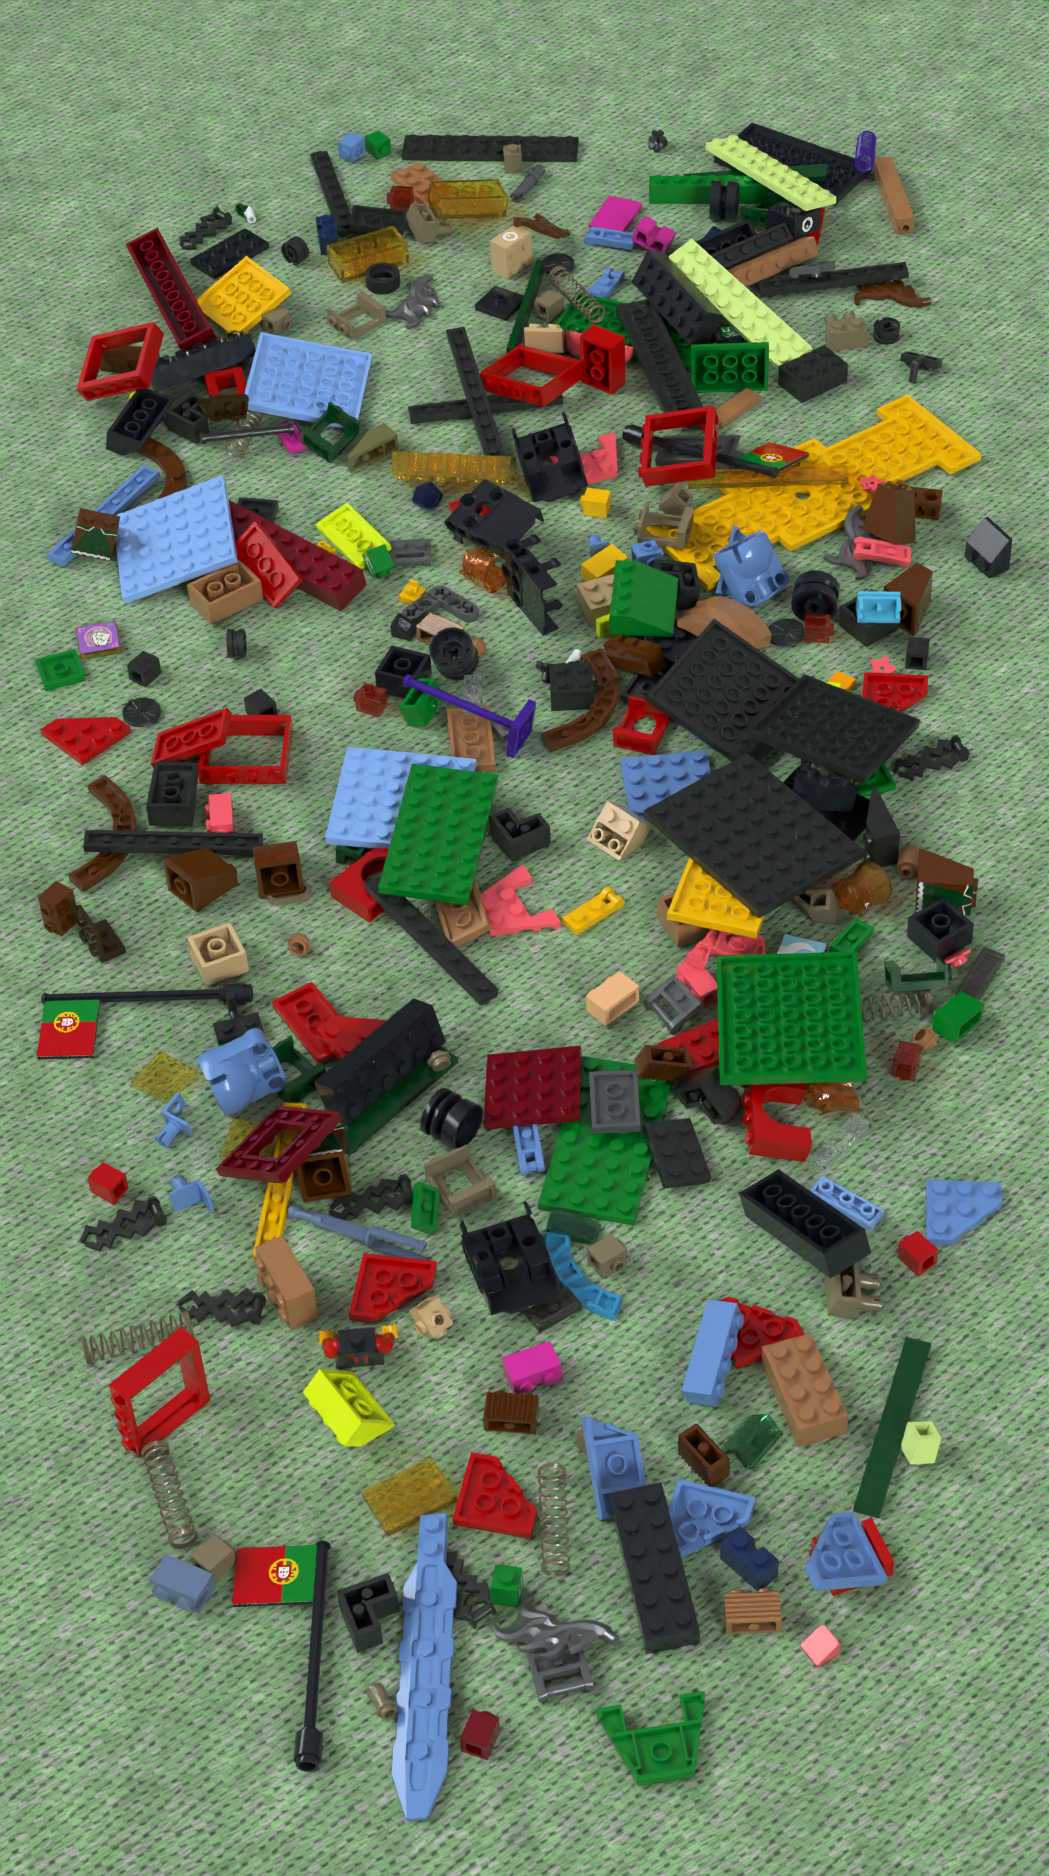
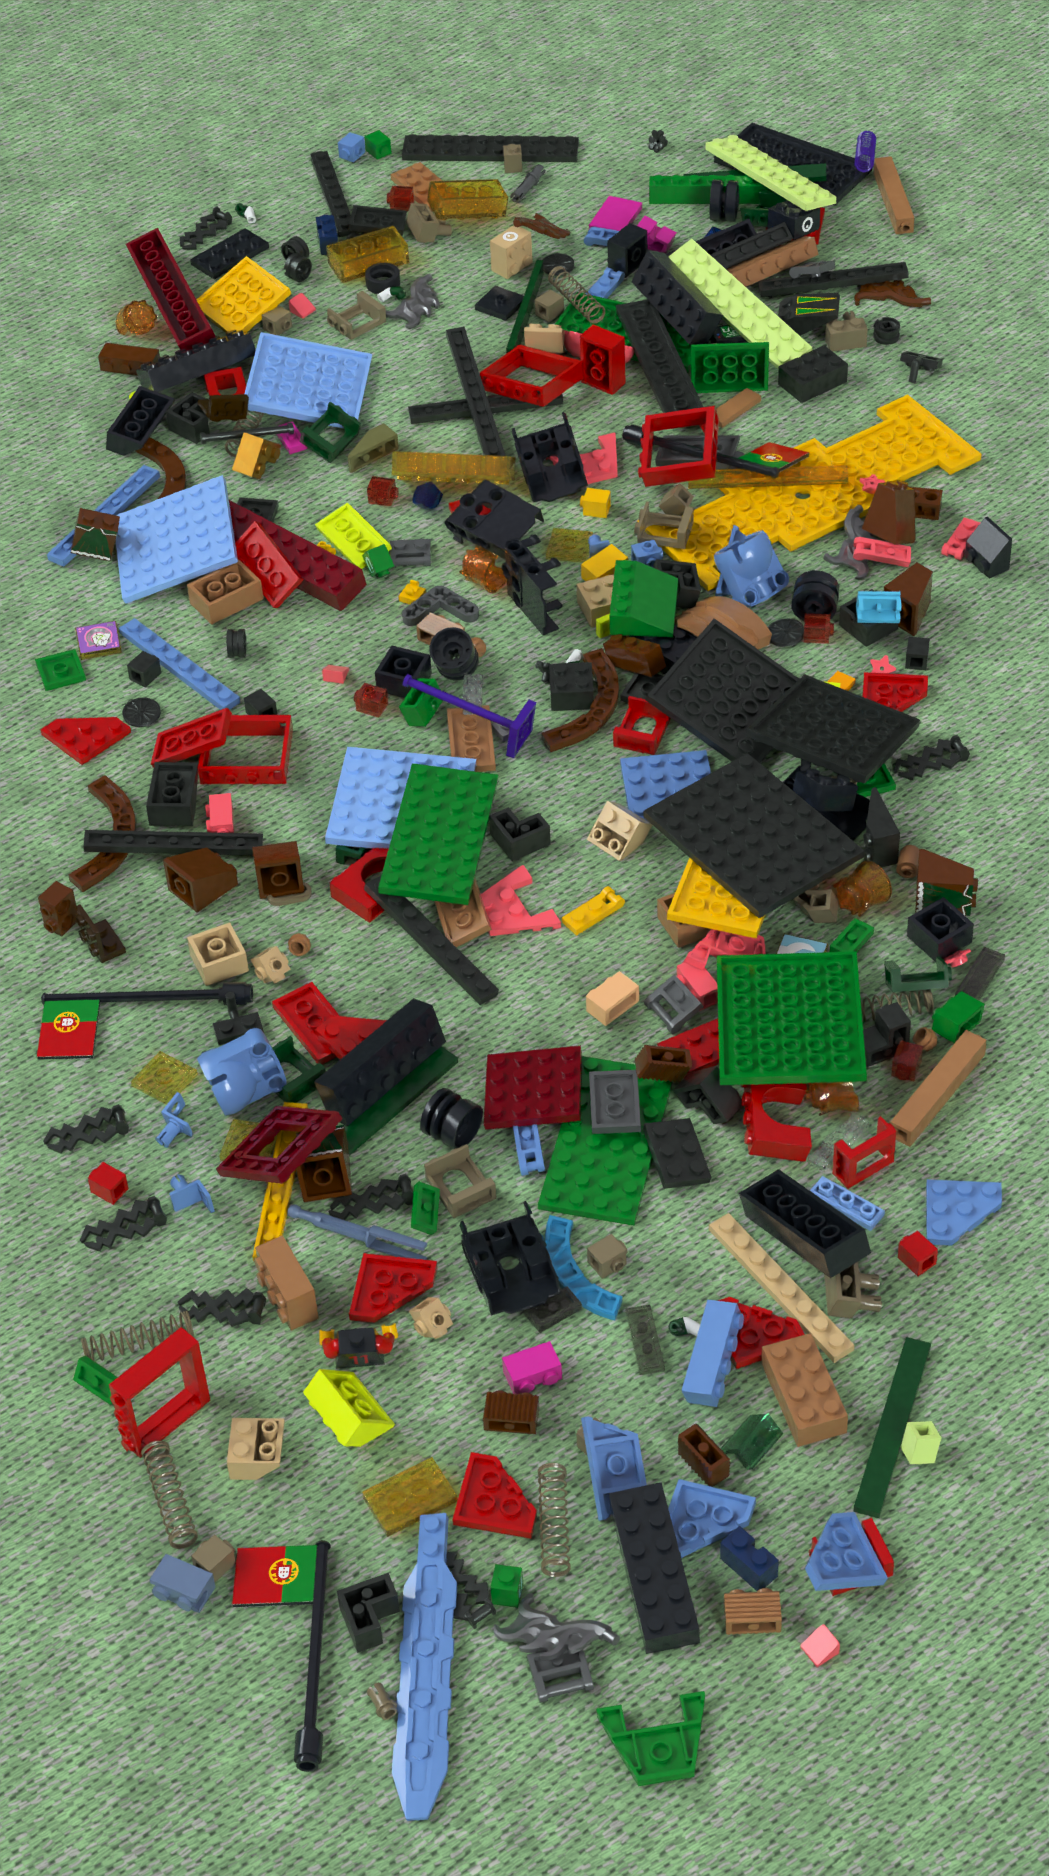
(77, 1133): none -> pearl dark grey piece
(94, 388): red window -> none
(94, 1378): none -> green plate
(136, 318): none -> clear orange hat
(180, 665): none -> medium blue plate
(253, 455): none -> brick
(254, 1447): none -> tan slope
(270, 965): none -> tan brick
(298, 267): none -> pearl dark grey wheel
(301, 306): none -> coral slope
(335, 673): none -> coral slope
(382, 491): none -> clear red brick
(391, 291): none -> arm
(403, 627): slope -> none
(439, 1060): dark tan plate -> none
(480, 1734): dark red brick -> none
(568, 1223): clear green slope -> none
(569, 545): none -> clear yellow tile
(627, 249): none -> black brick
(645, 1340): none -> clear smoke tile
(683, 1326): none -> arm
(781, 1287): none -> tan plate
(809, 311): none -> pearl dark grey slope
(846, 1159): none -> red panel
(884, 1037): none -> pearl dark grey brick
(938, 1087): none -> medium nougat brick
(957, 543): none -> coral plate

